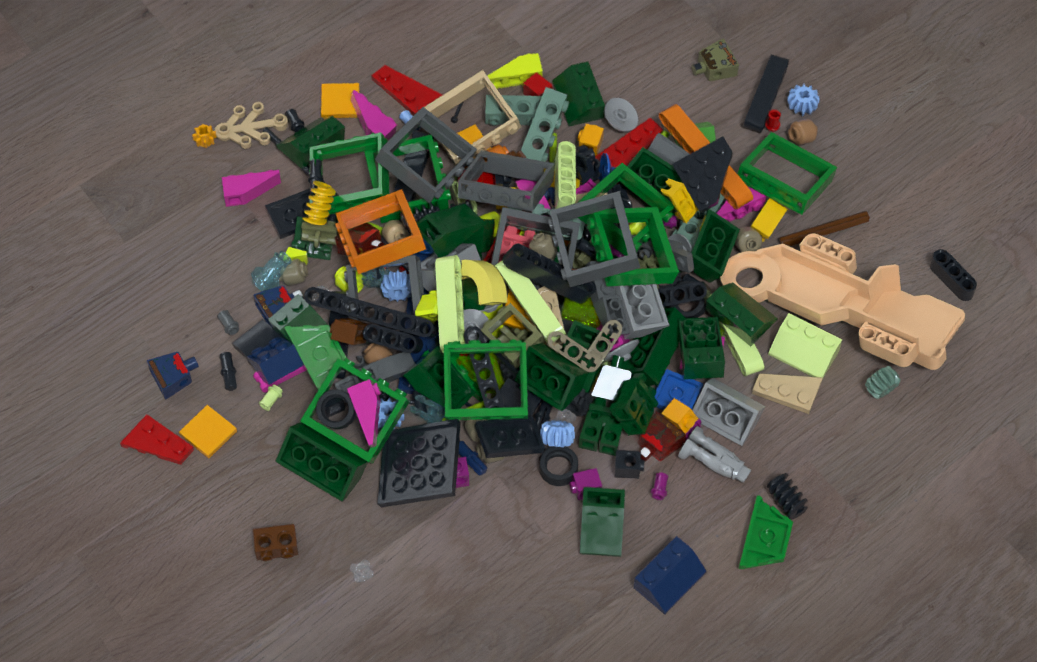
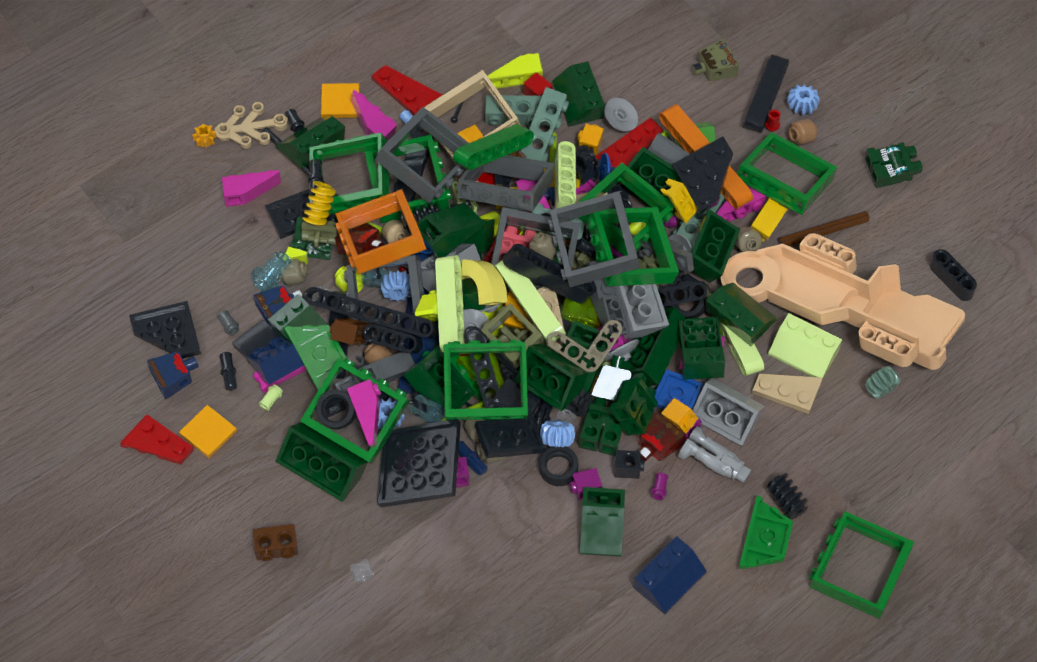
(168, 329): none -> black plate
(493, 146): none -> green beam
(873, 532): none -> green window
(892, 164): none -> dark green hips

